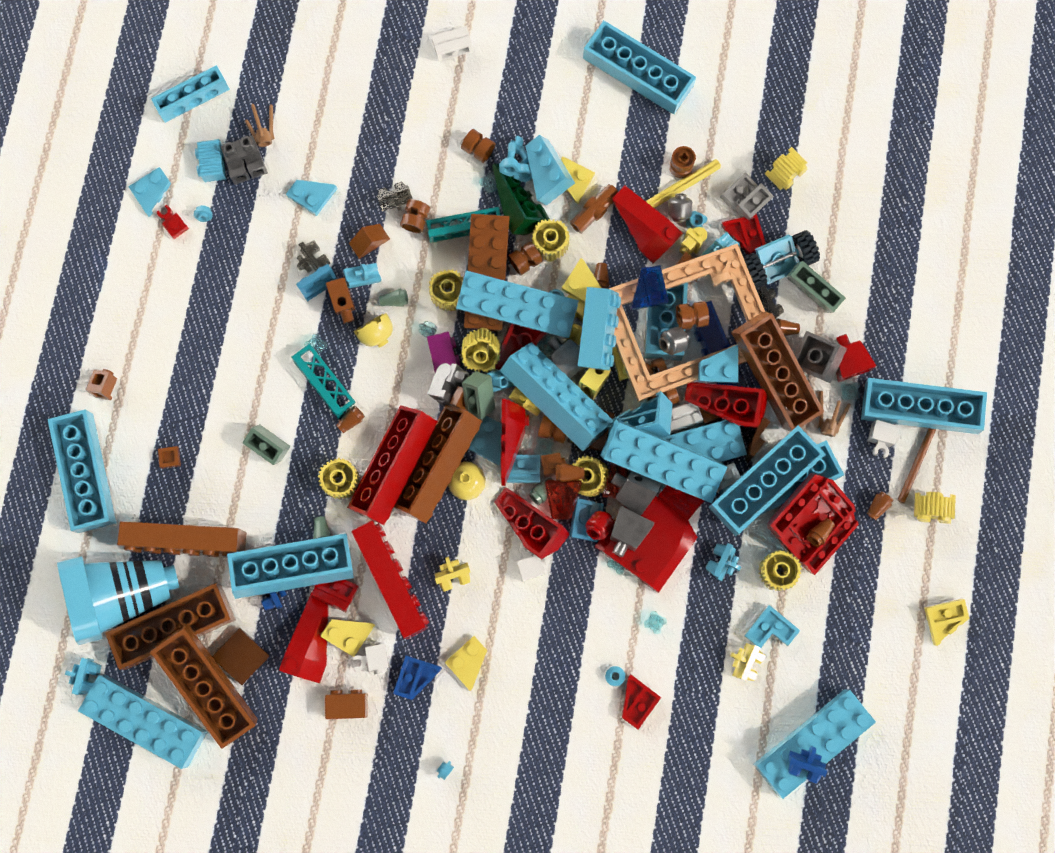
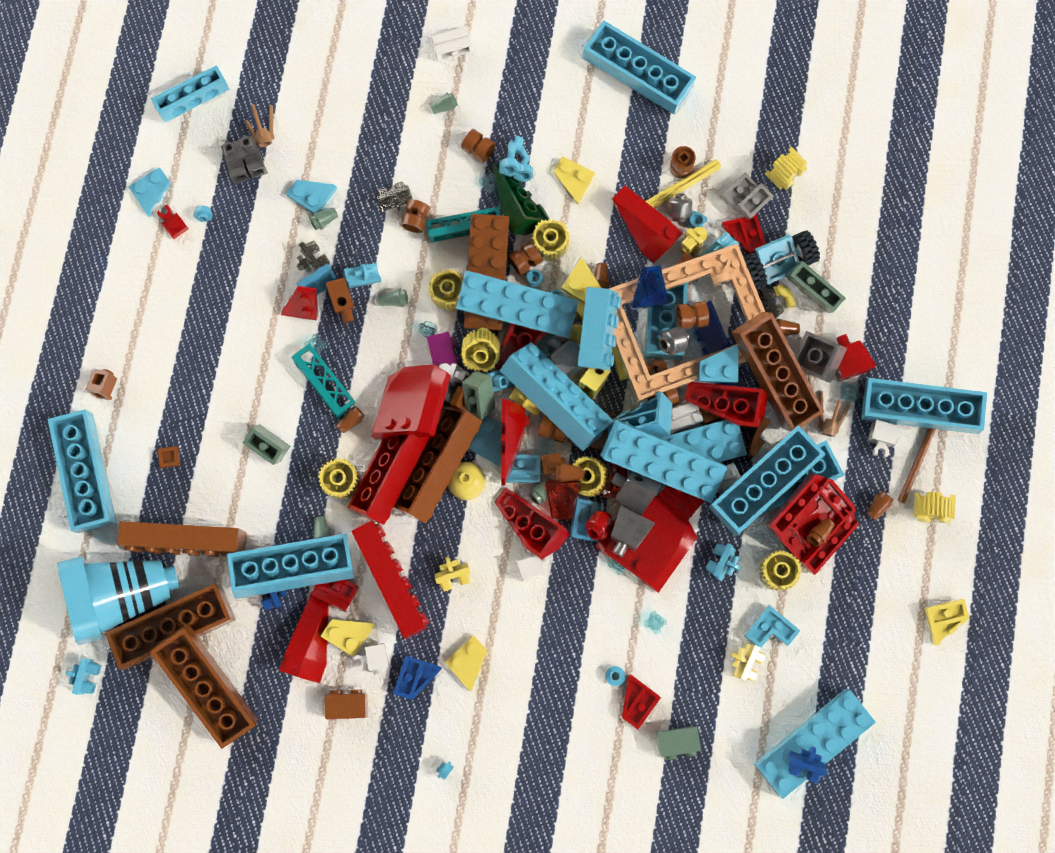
(143, 721): medium azure brick -> none
(211, 160): medium azure brick -> none
(240, 656): reddish brown slope -> none
(302, 304): none -> red wing
(321, 219): none -> sand green cone
(368, 239): dark orange slope -> none
(375, 331): light yellow cylinder -> none
(411, 402): none -> red wedge
(444, 103): none -> sand green cone
(534, 273): none -> medium azure plate
(547, 170): medium azure wedge -> none
(594, 209): dark orange piece -> none
(678, 741): none -> sand green brick
(788, 296): none -> light yellow arm

